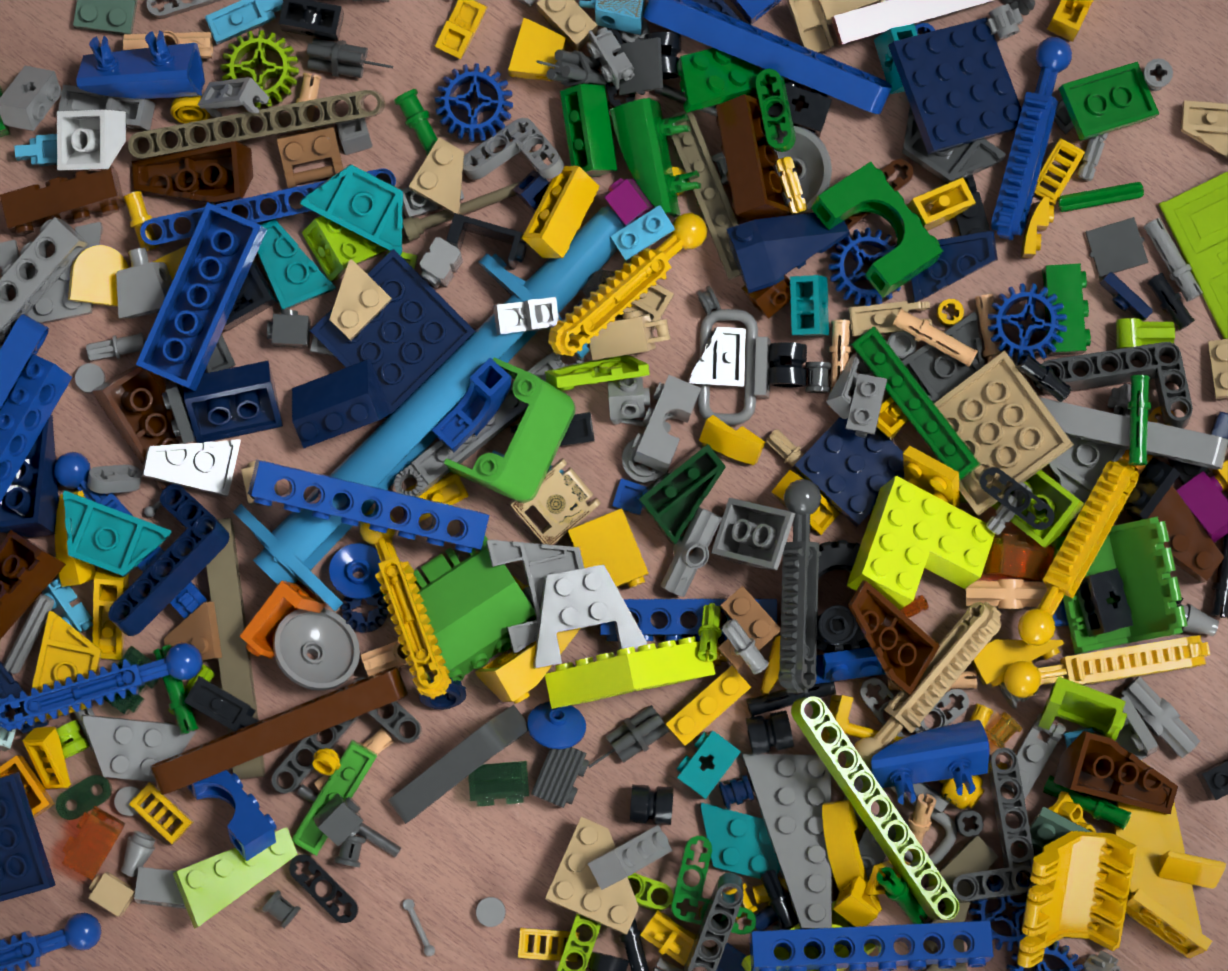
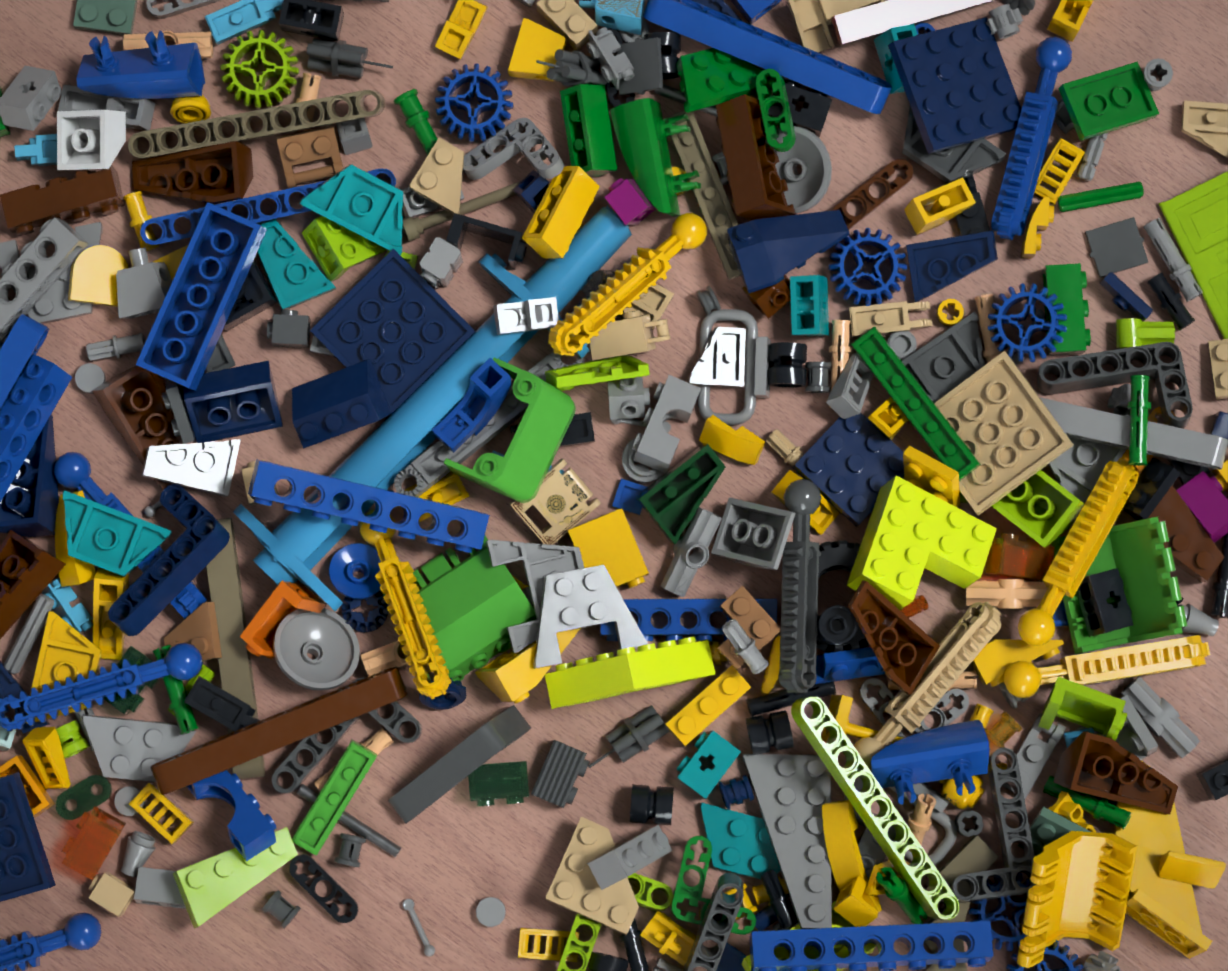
(114, 479): light grey beam -> none
(232, 94): light grey hinge -> none
(326, 761): yellow plate -> none
(339, 819): dark grey brick -> none
(357, 301): tan wing -> none
(556, 727): blue dish -> none
(642, 232): medium azure hinge -> none
(709, 632): lime axle -> none
(791, 185): yellow axle -> none
(866, 404): light grey hinge -> none
(870, 192): green arch -> none
(934, 337): light nougat pin -> none
(1004, 515): light grey axle -> none
(1029, 517): black beam -> none
(1043, 377): black pin -> none

